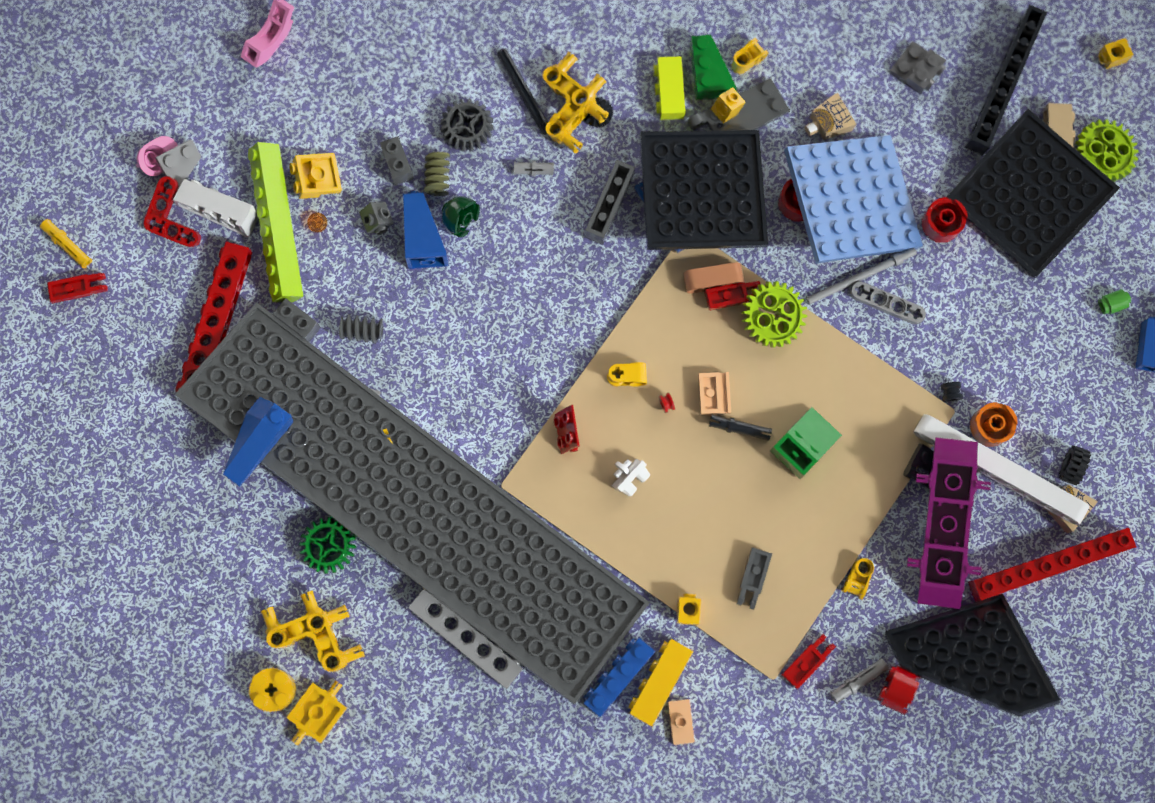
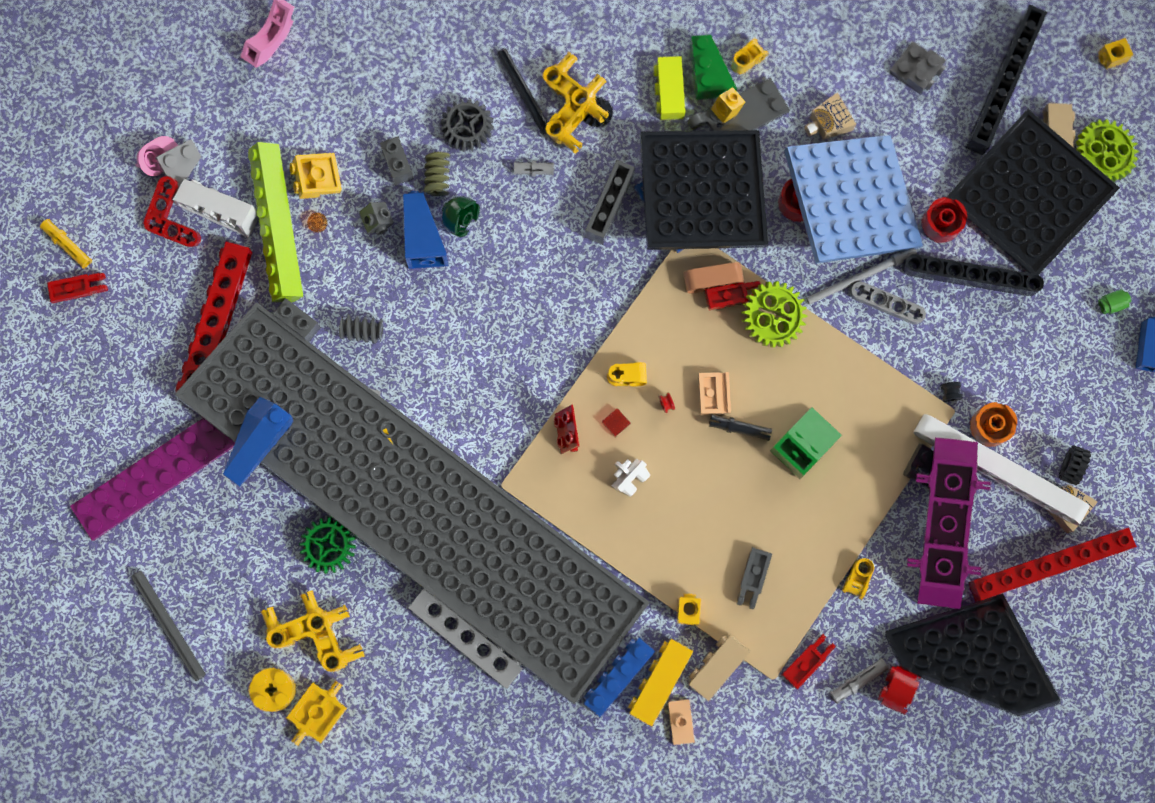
(150, 478): none -> magenta plate
(168, 626): none -> dark grey axle
(616, 422): none -> clear red tile
(718, 666): none -> tan brick
(982, 275): none -> black beam

